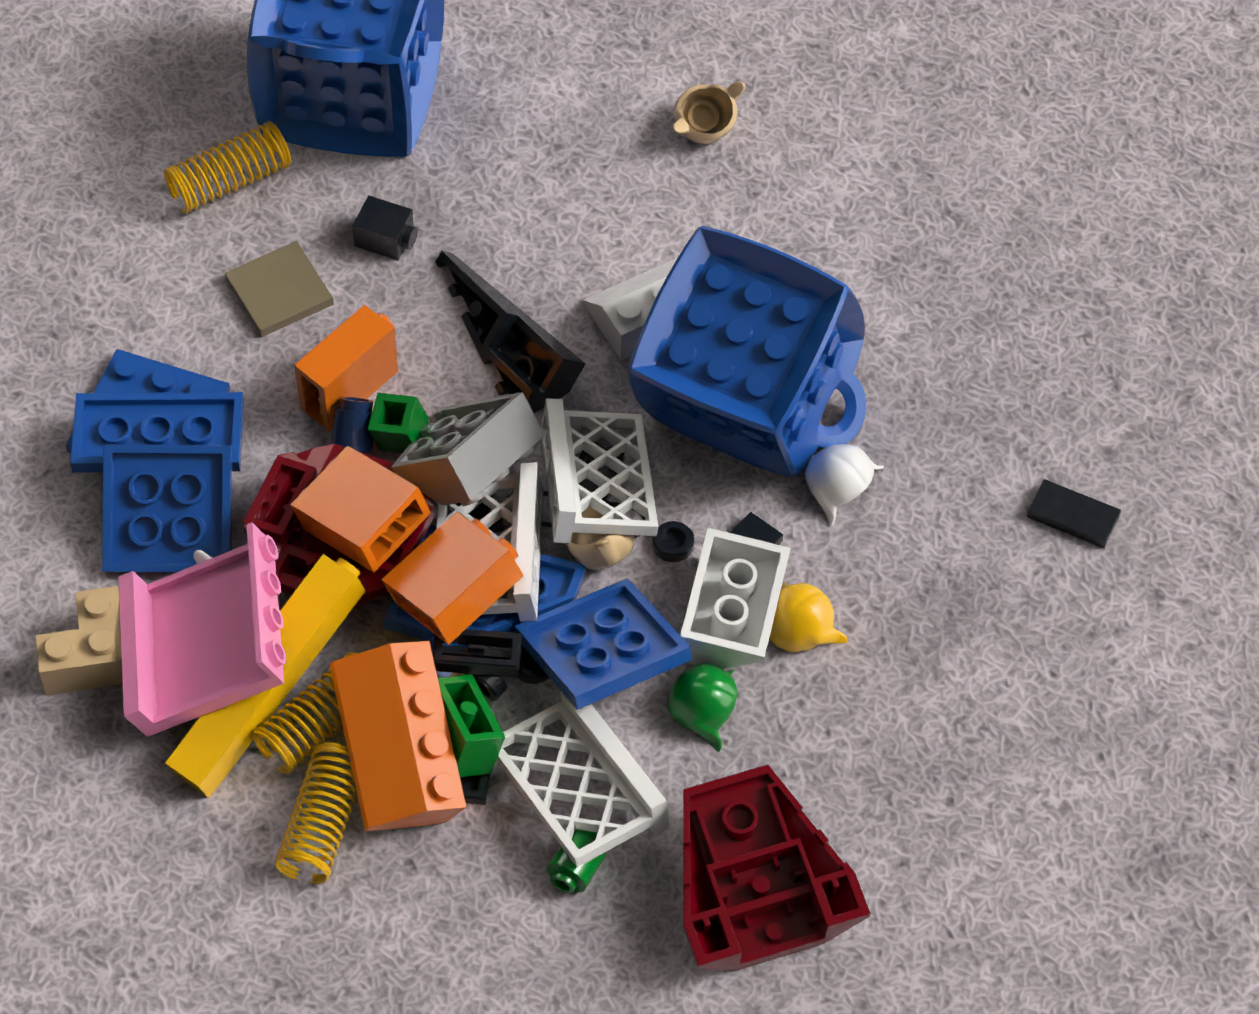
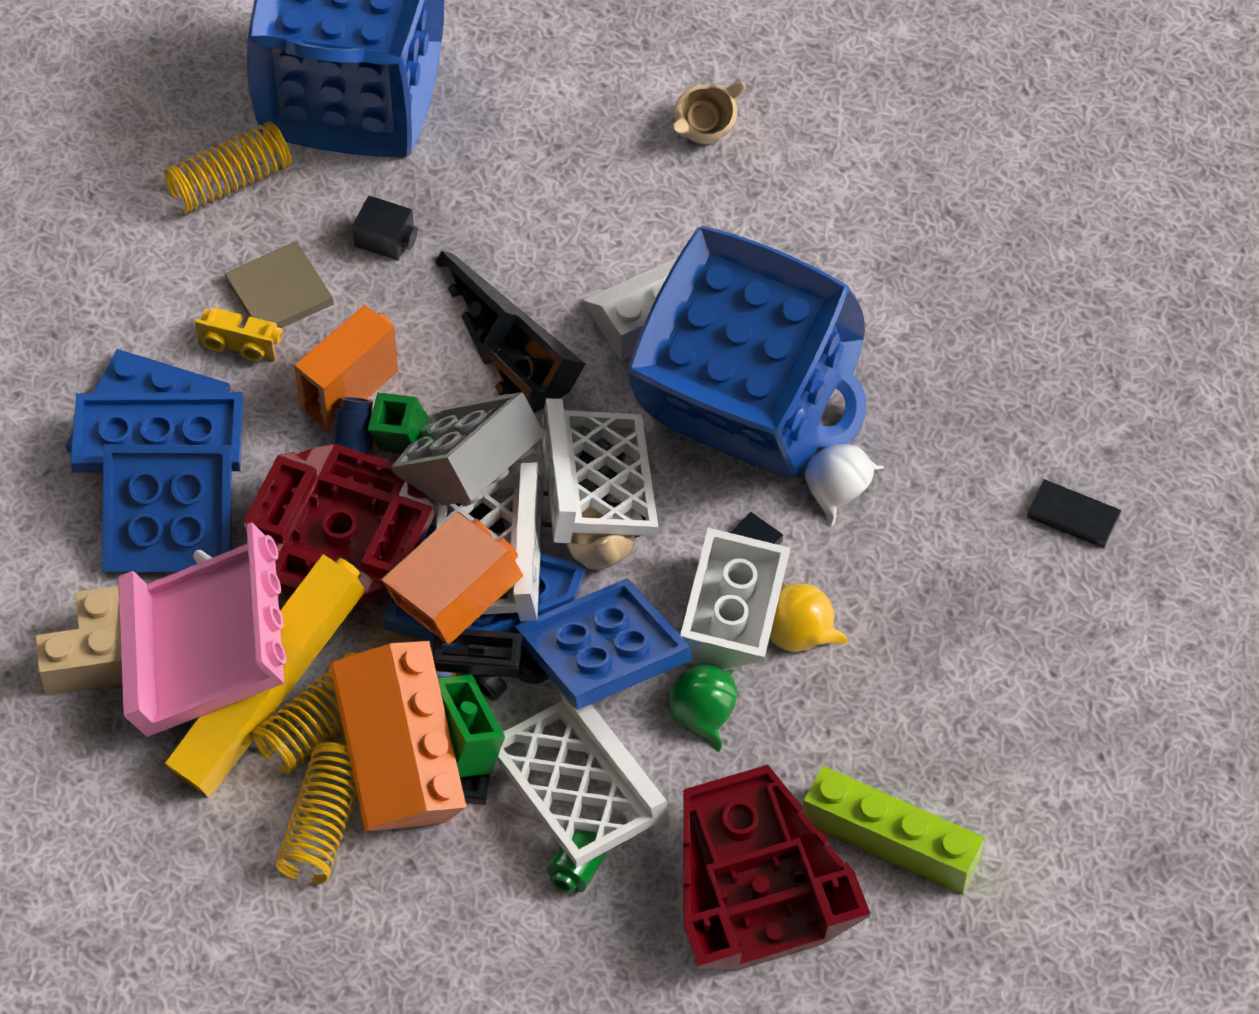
(221, 331): none -> yellow hinge
(360, 508): orange brick -> none
(673, 541): black tile -> none
(893, 829): none -> lime brick

